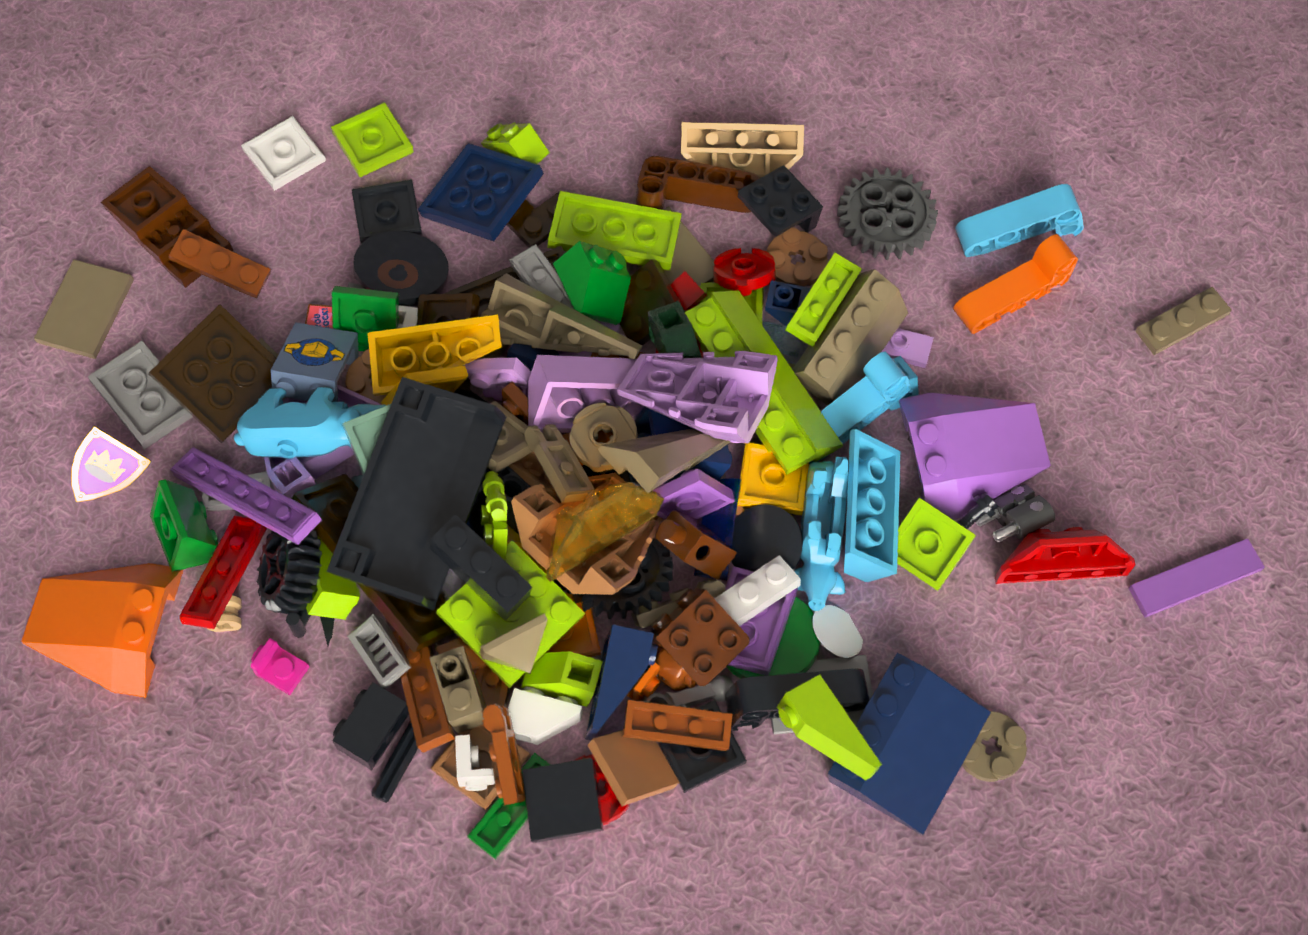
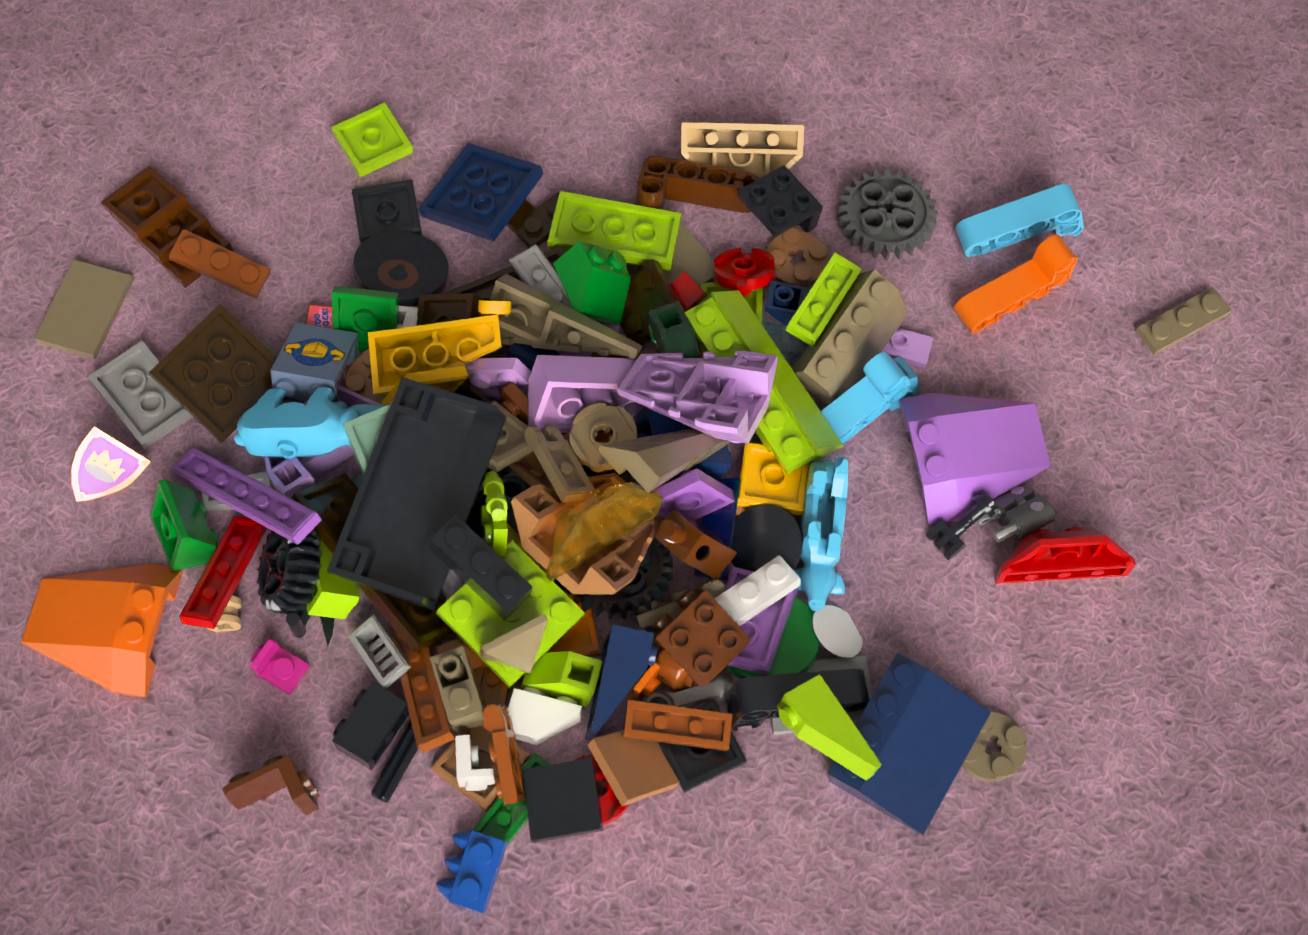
(274, 776): none -> reddish brown bracket
(283, 153): white tile -> none
(474, 870): none -> blue plate
(494, 307): none -> yellow tile
(516, 141): lime slope -> none
(871, 508): medium azure slope -> none
(931, 544): lime plate -> none
(1196, 577): medium lavender tile -> none

